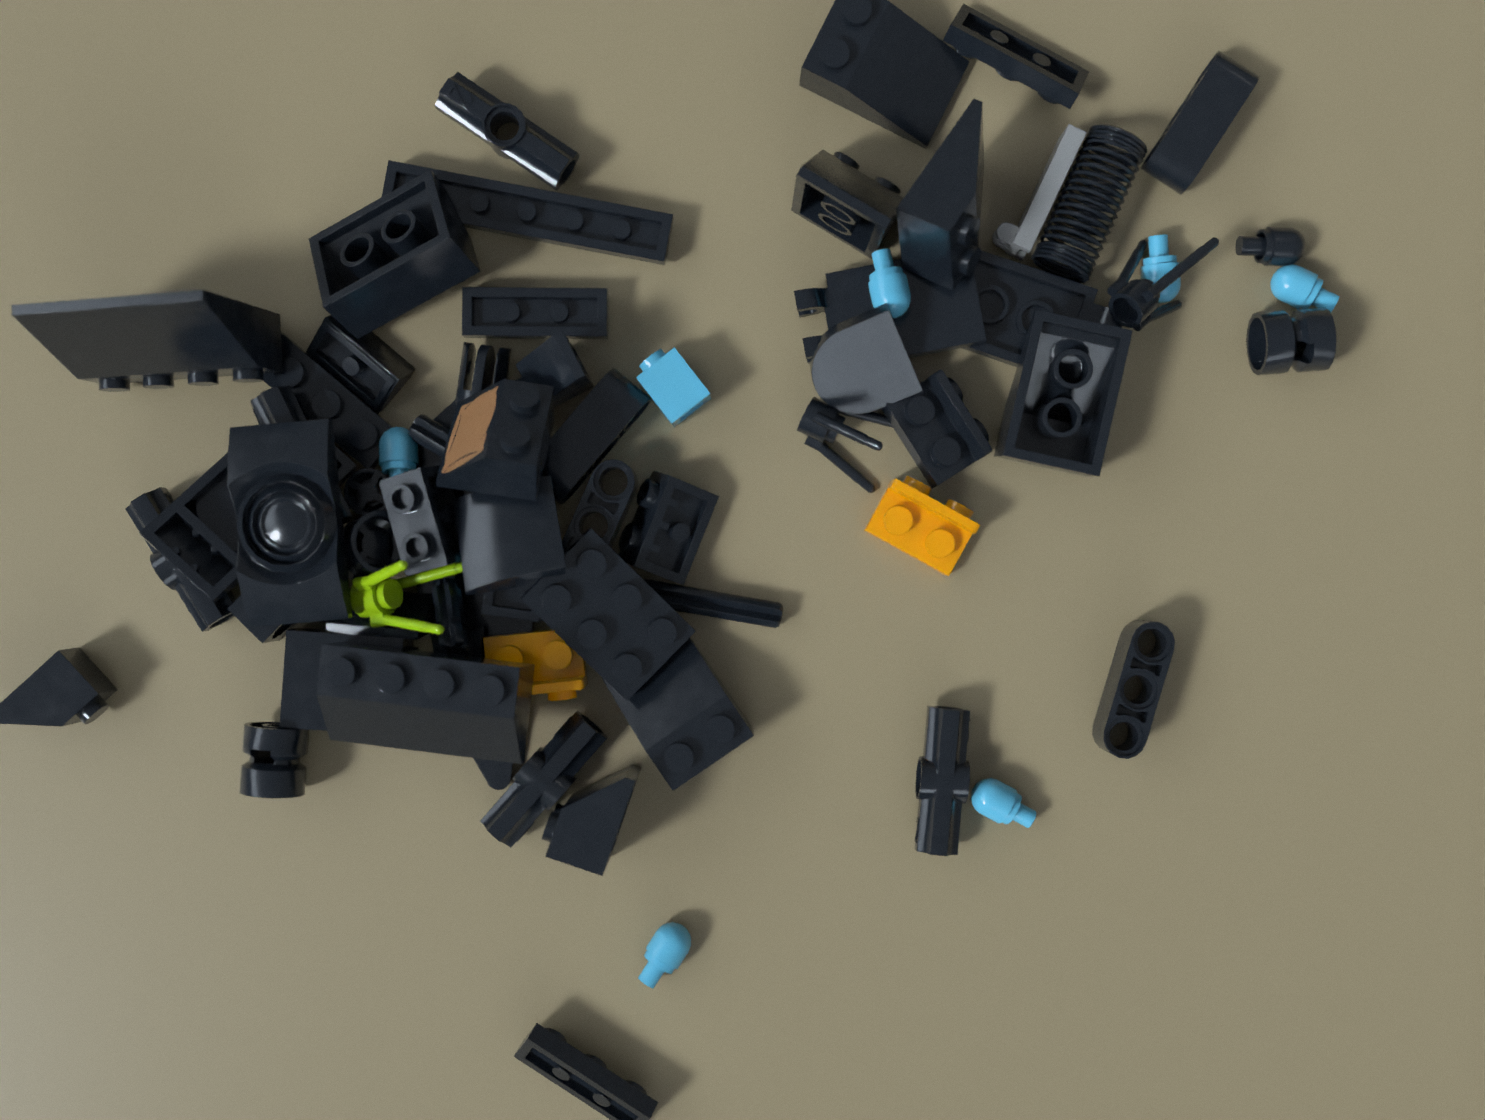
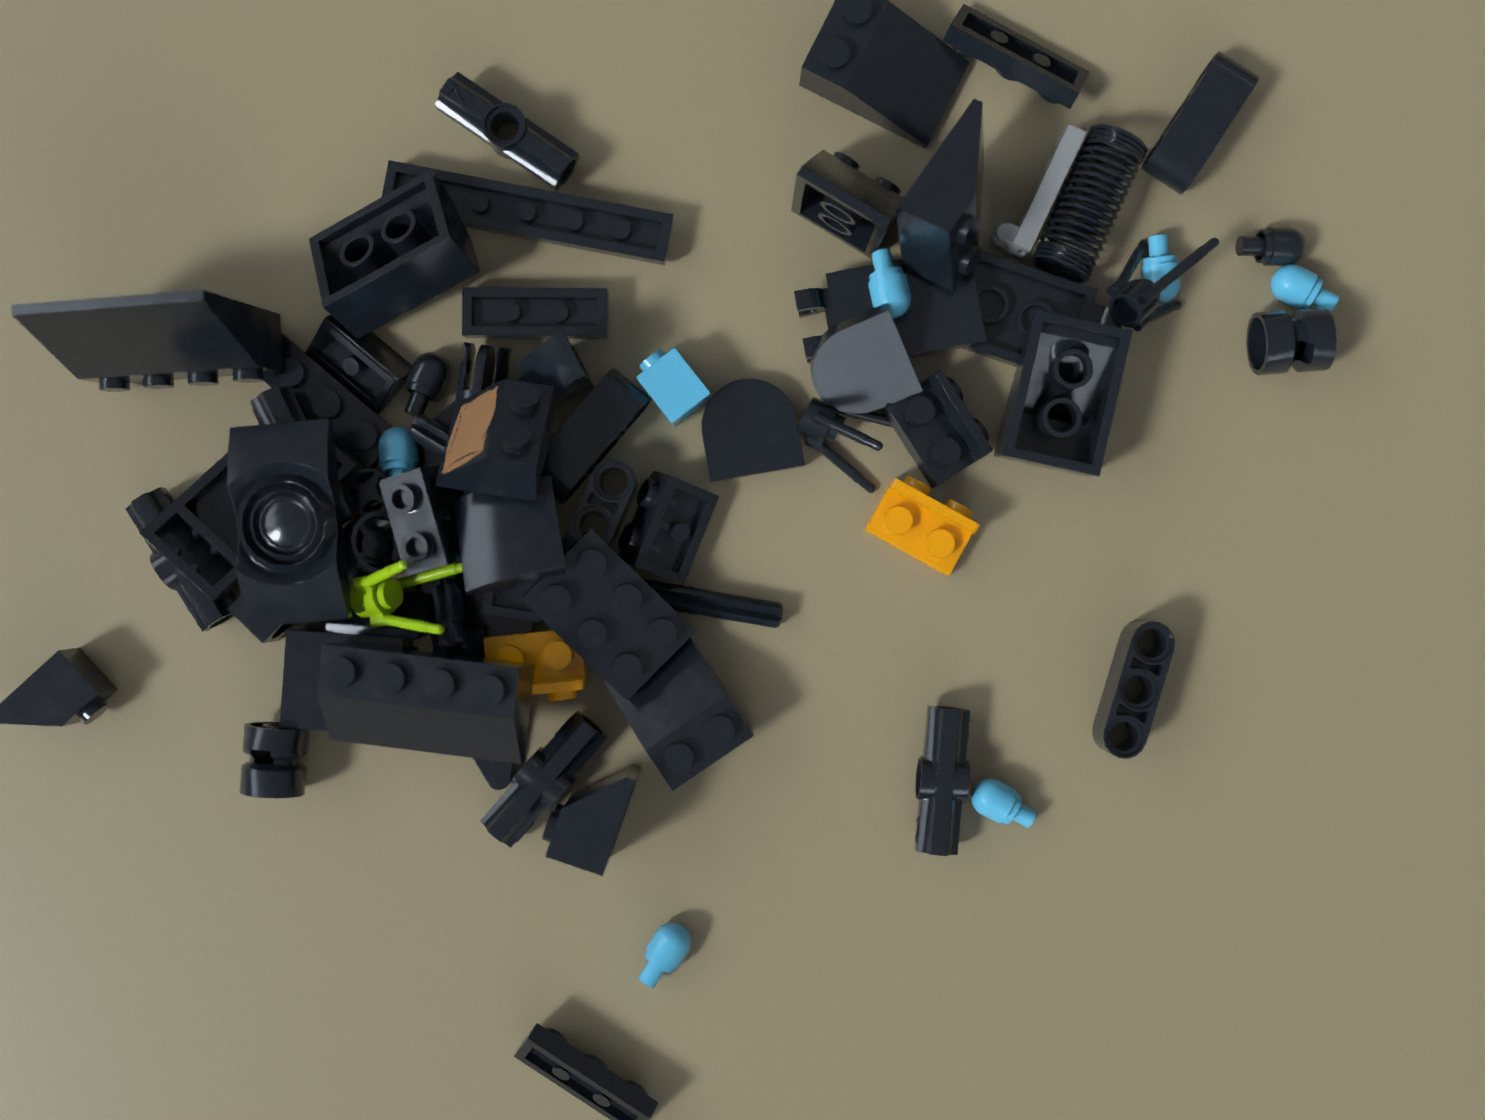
(426, 382): none -> black cylinder
(750, 431): none -> black tile

